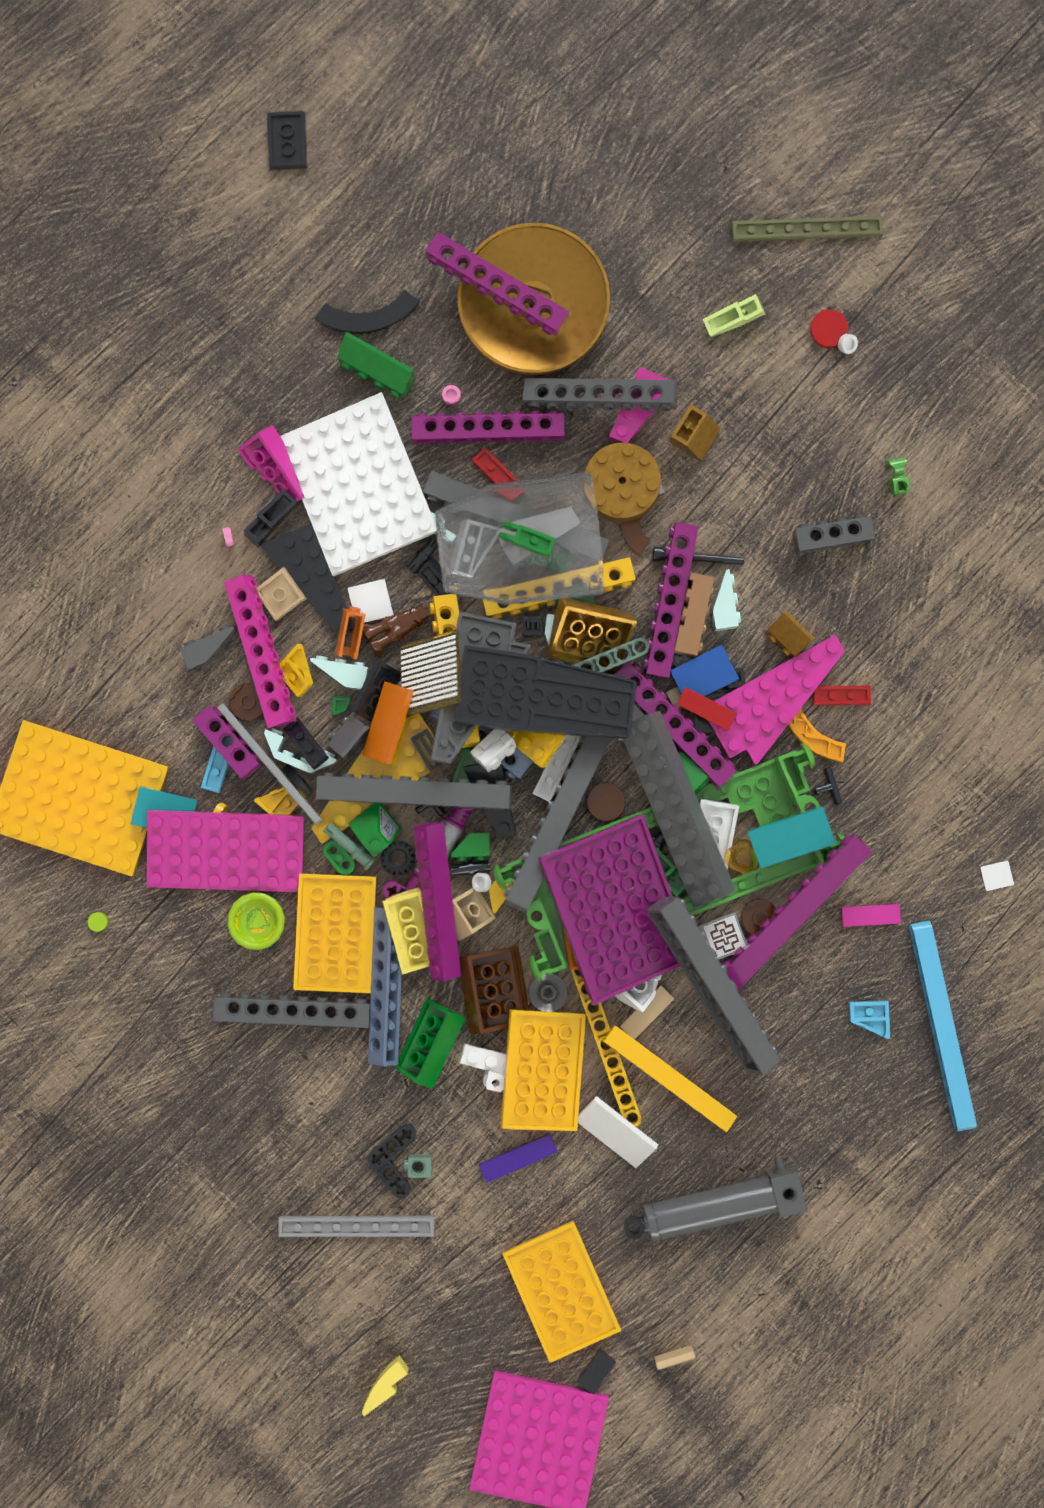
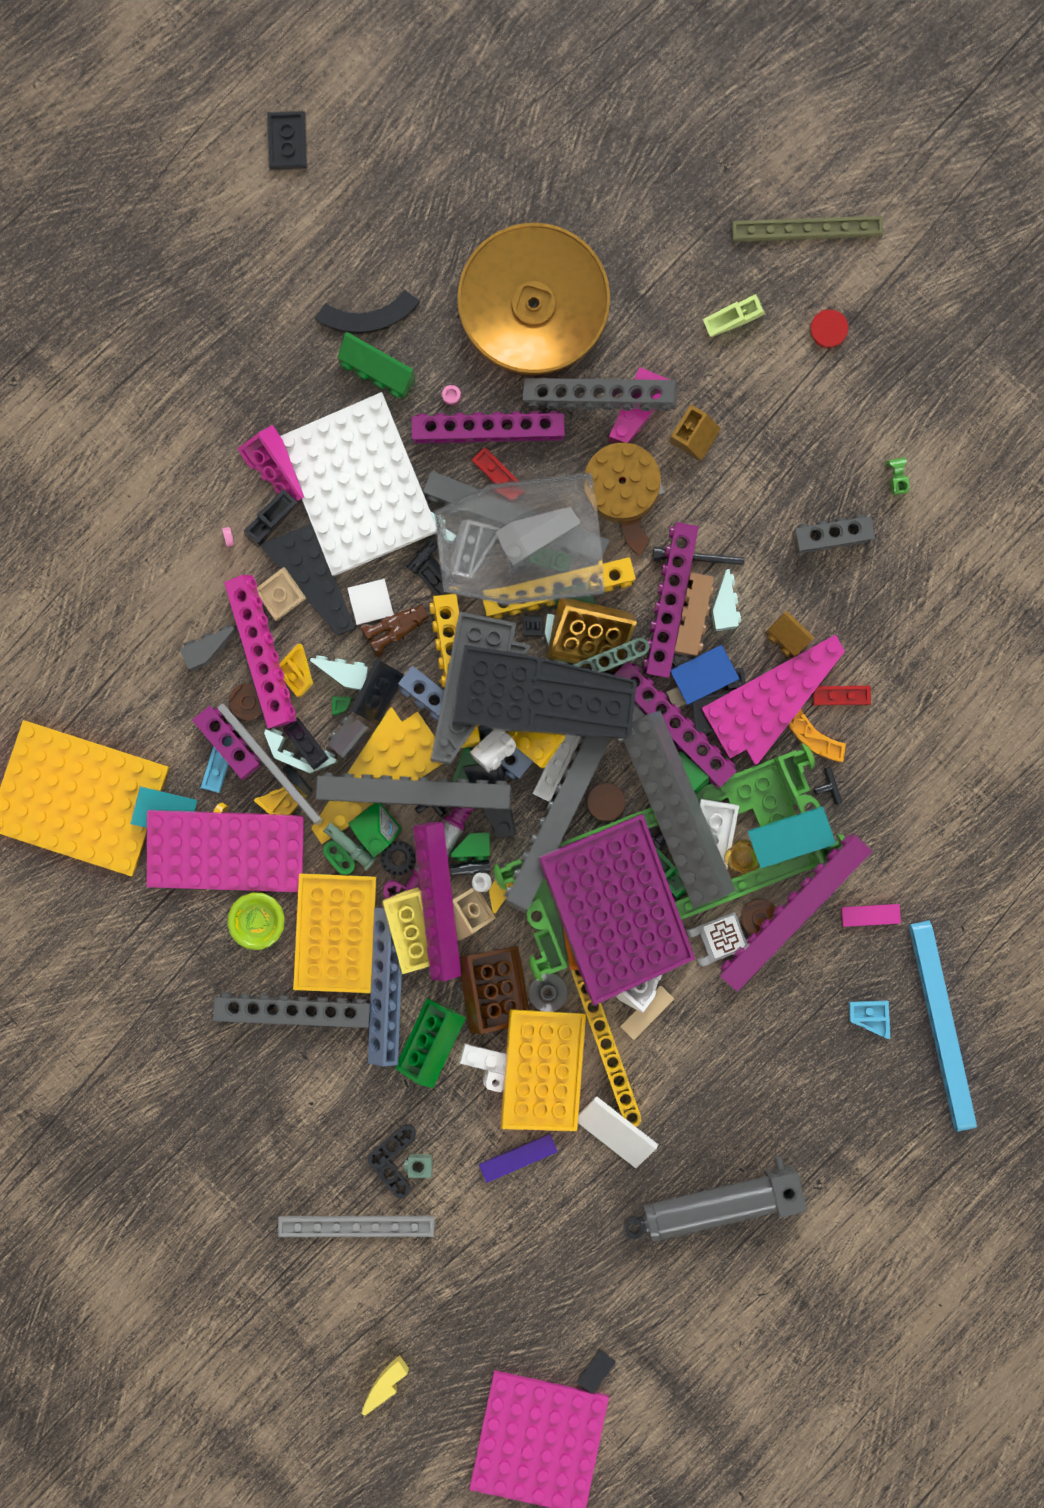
(98, 921): lime tile -> none
(356, 635): orange window -> none
(387, 723): orange tile -> none
(420, 736): black tile -> none
(432, 671): piece -> none
(441, 245): magenta brick -> none
(528, 539): green hinge -> none
(561, 1291): yellow plate -> none
(670, 1078): yellow tile -> none
(674, 1357): tan tile -> none
(706, 708): red tile -> none
(713, 984): dark grey brick -> none
(847, 343): white tile -> none
(997, 875): white sticker -> none

